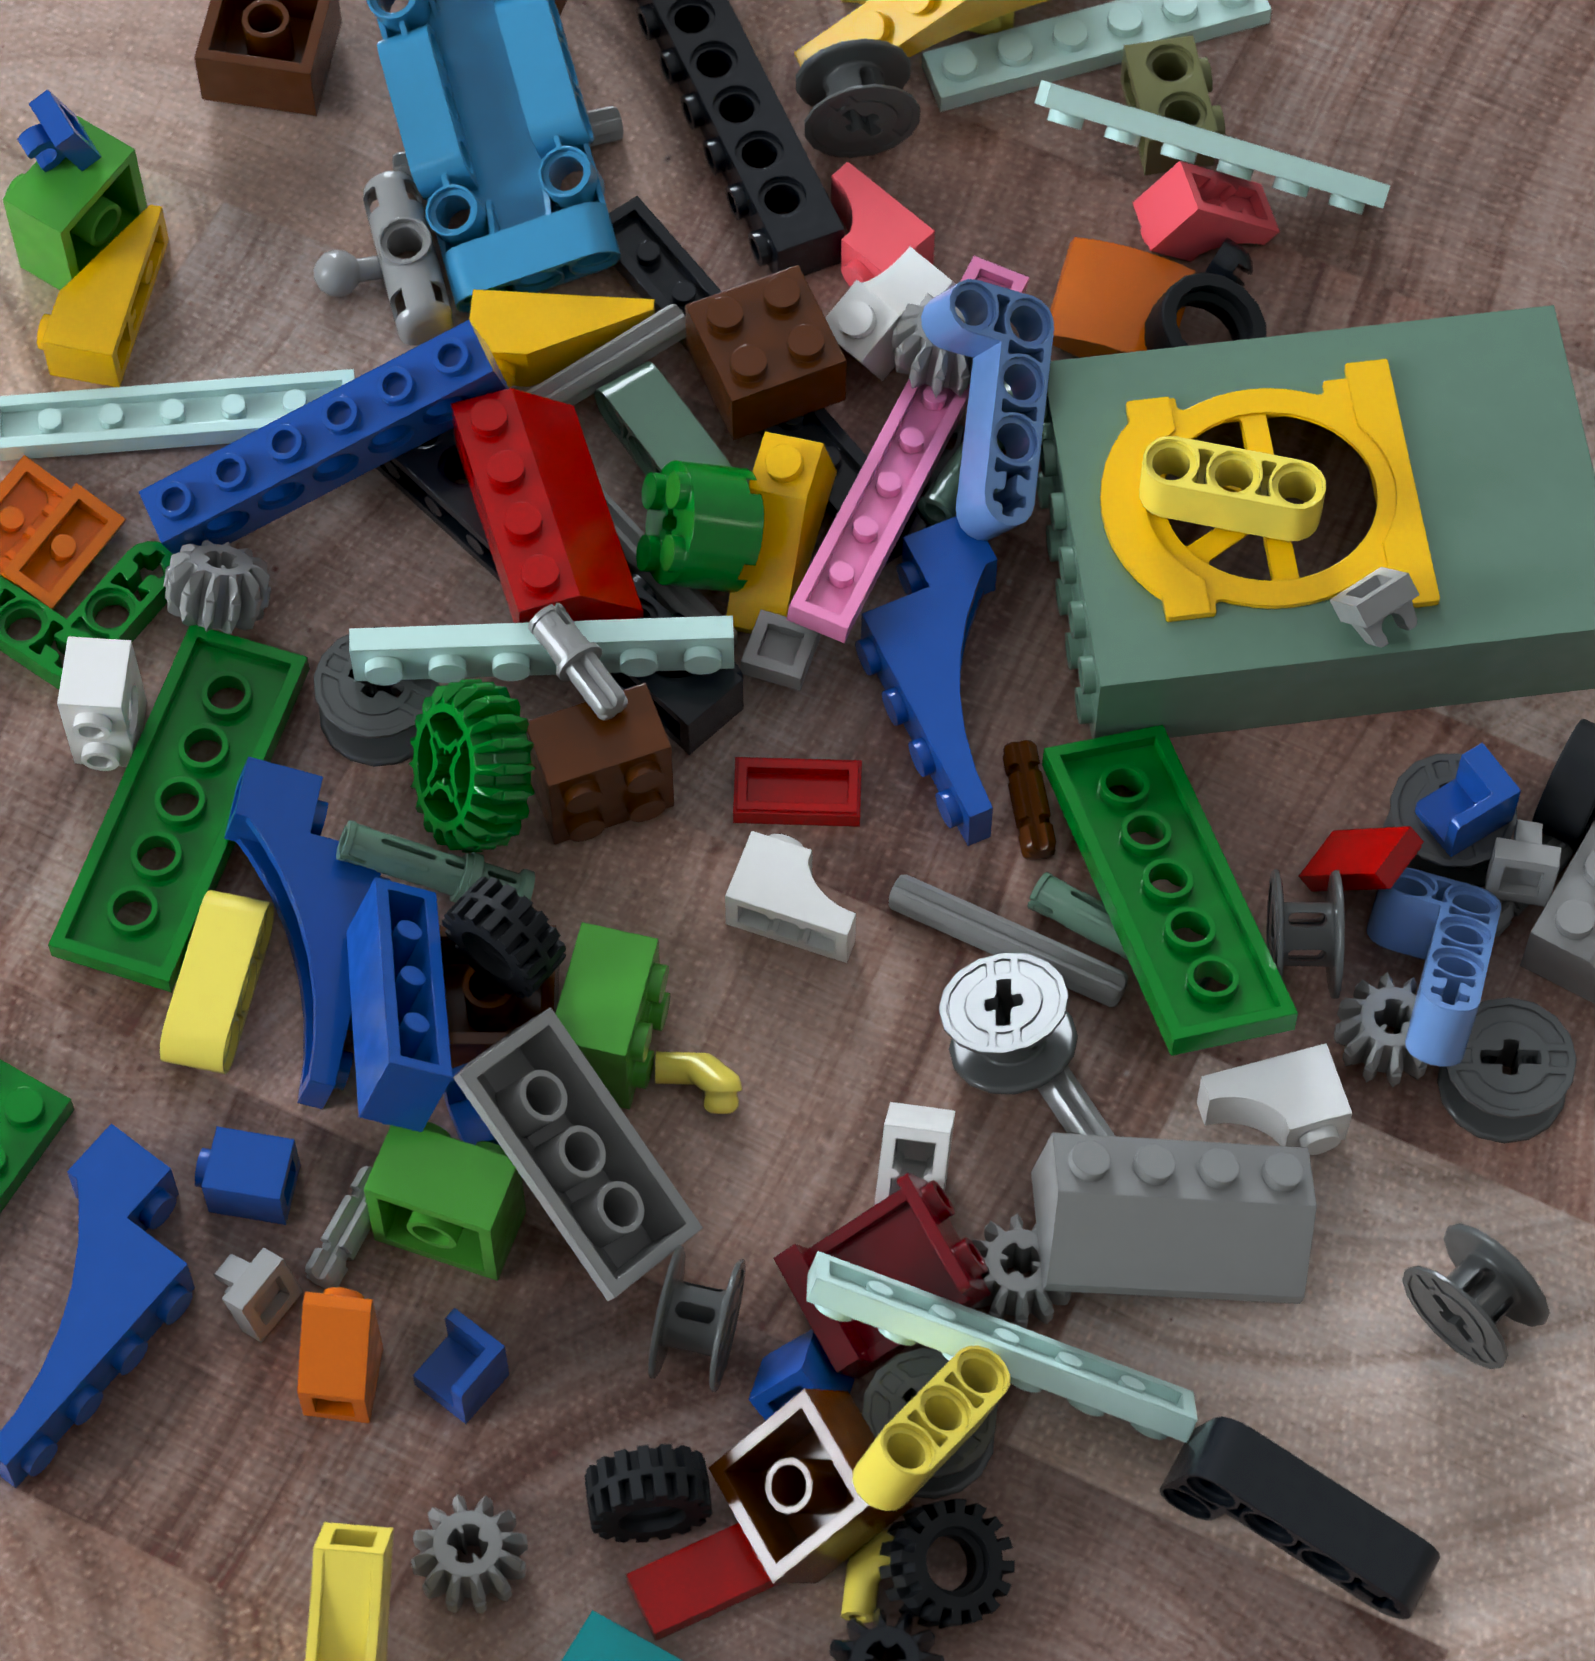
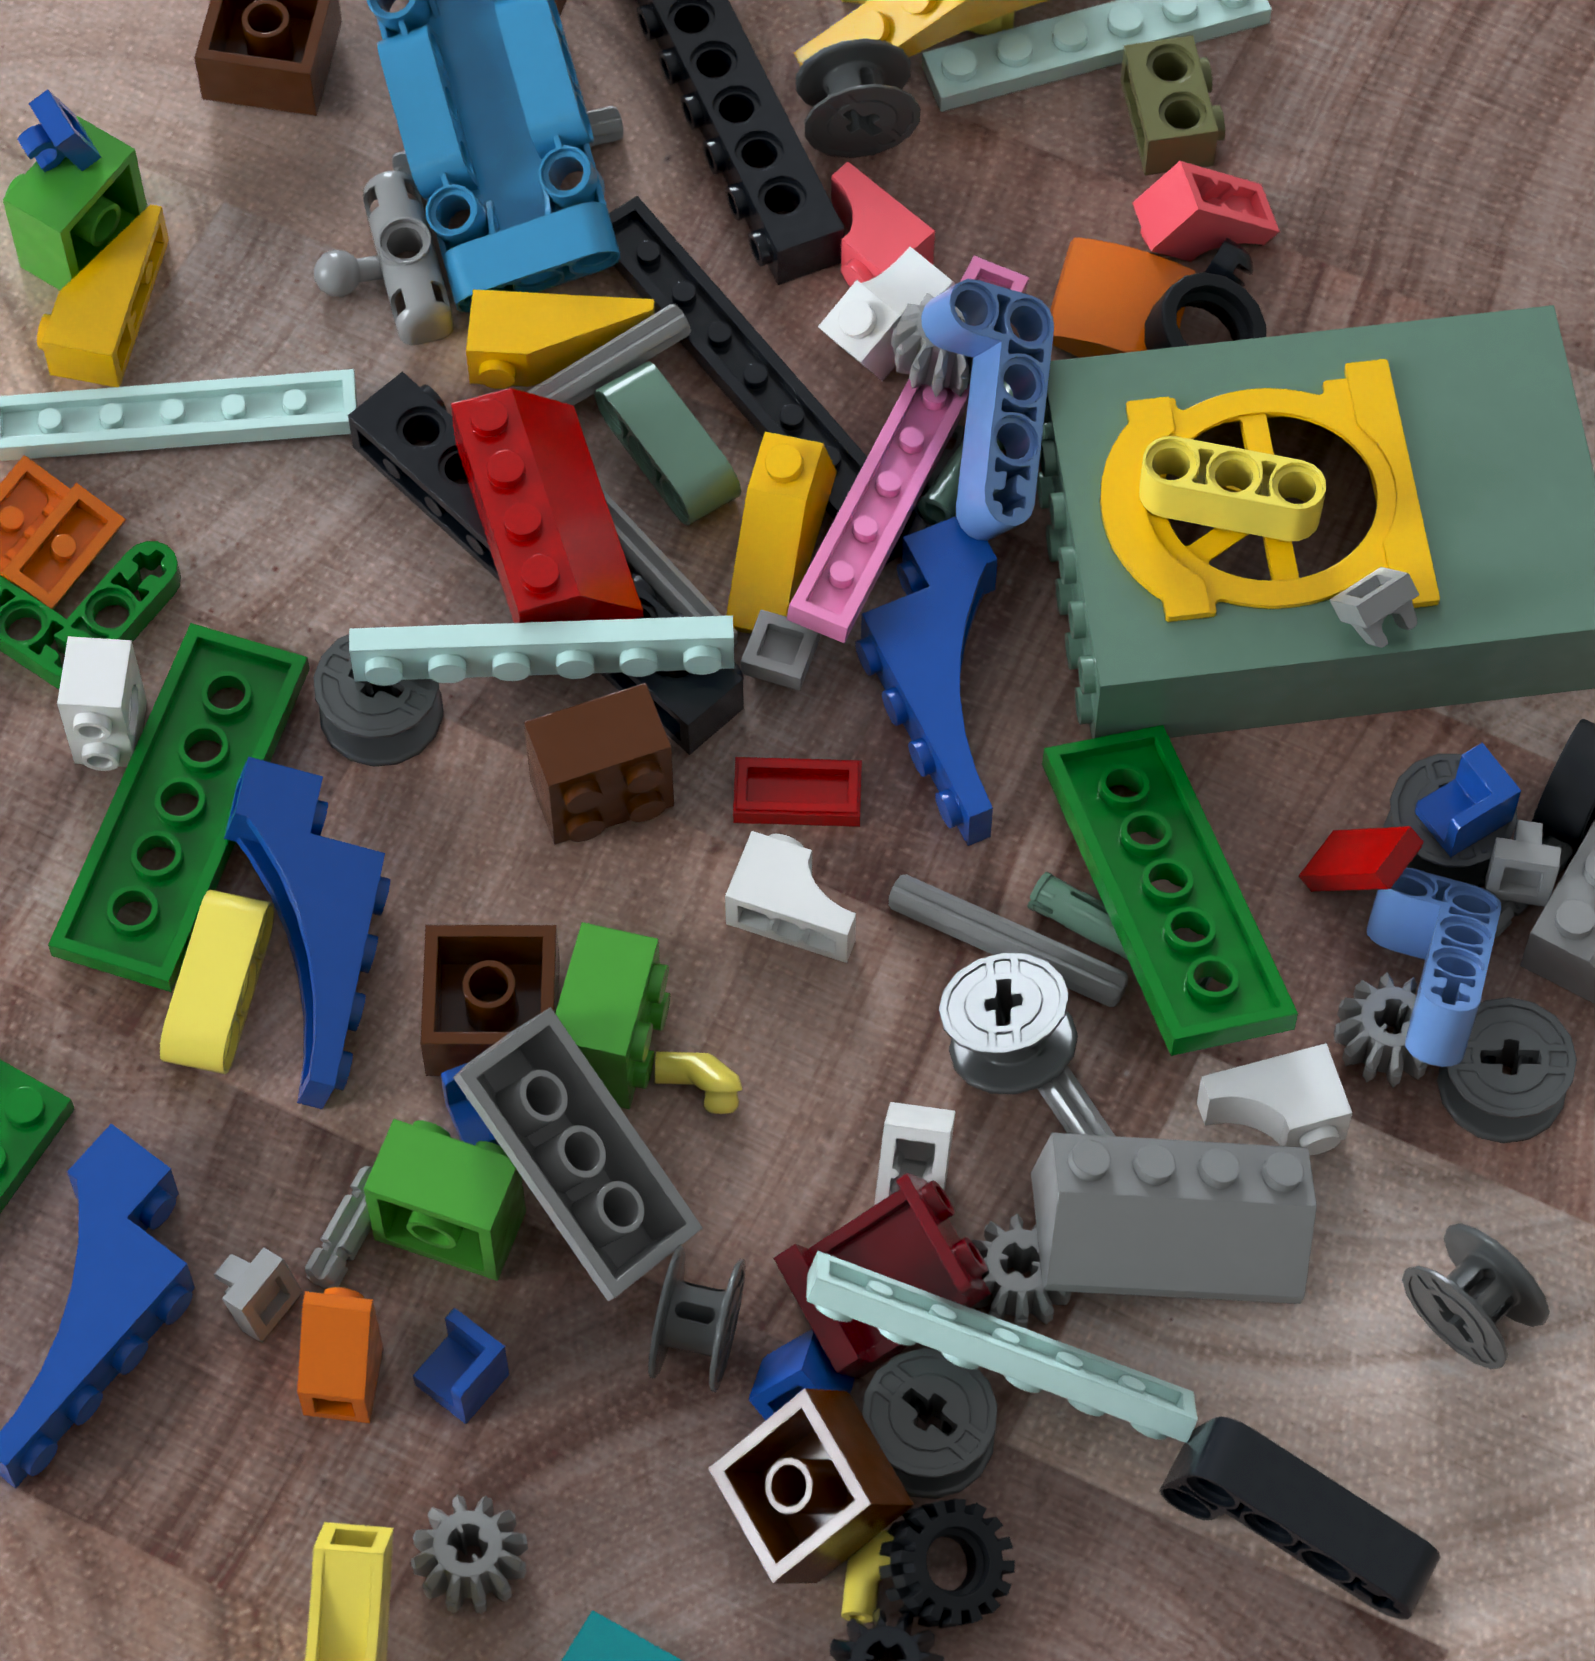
(217, 587): light grey gear -> none
(248, 1175): blue brick -> none
(323, 442): blue brick -> none
(398, 1005): blue brick -> none
(423, 864): sand green pin -> none
(472, 765): green gear -> none
(504, 937): black tyre -> none
(578, 660): light grey axle -> none
(648, 1493): black tyre -> none
(698, 1581): red tile -> none
(700, 526): green brick -> none
(765, 352): reddish brown brick -> none
(931, 1428): light yellow beam -> none
(1029, 800): reddish brown axle -> none
(1186, 141): light aqua plate -> none
(1322, 934): dark grey piece -> none

